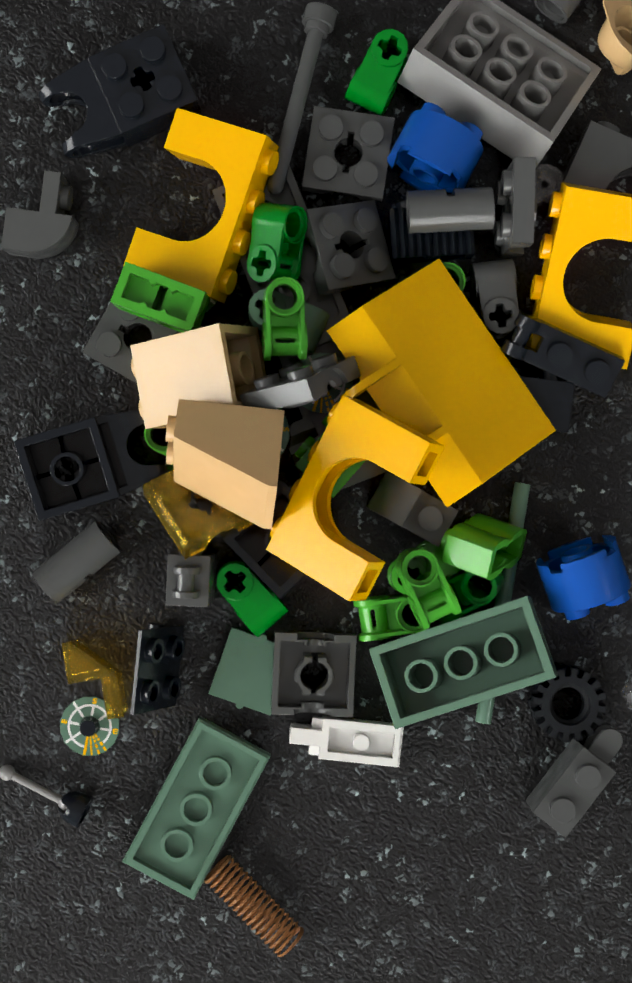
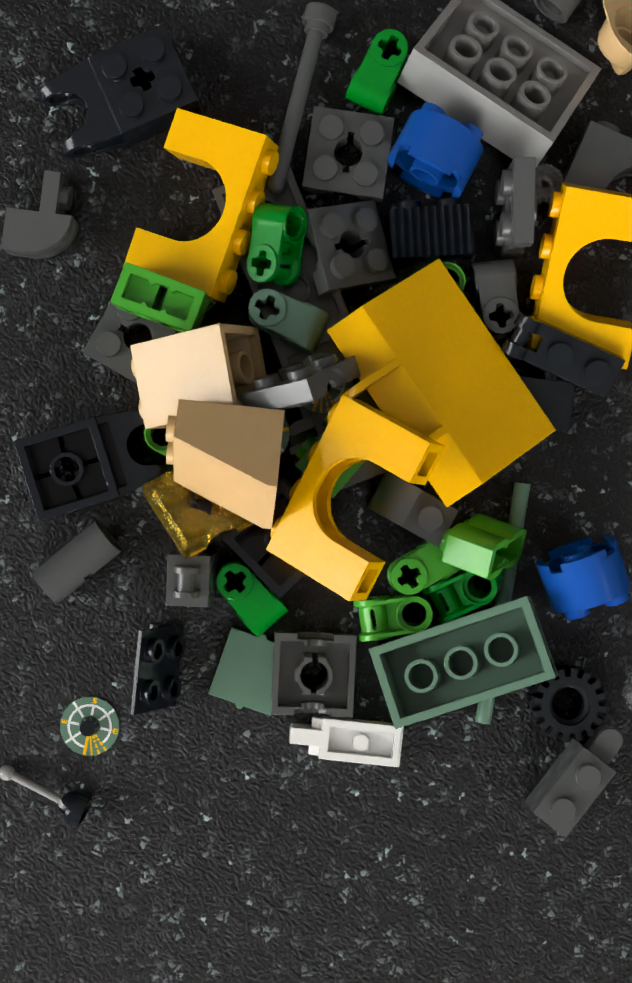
(85, 665): clear yellow slope -> none
(196, 807): sand green plate -> none
(240, 905): medium nougat piece -> none
(284, 324): bright green piece -> none
(430, 594): bright green piece -> none
(442, 212): dark grey pin -> none

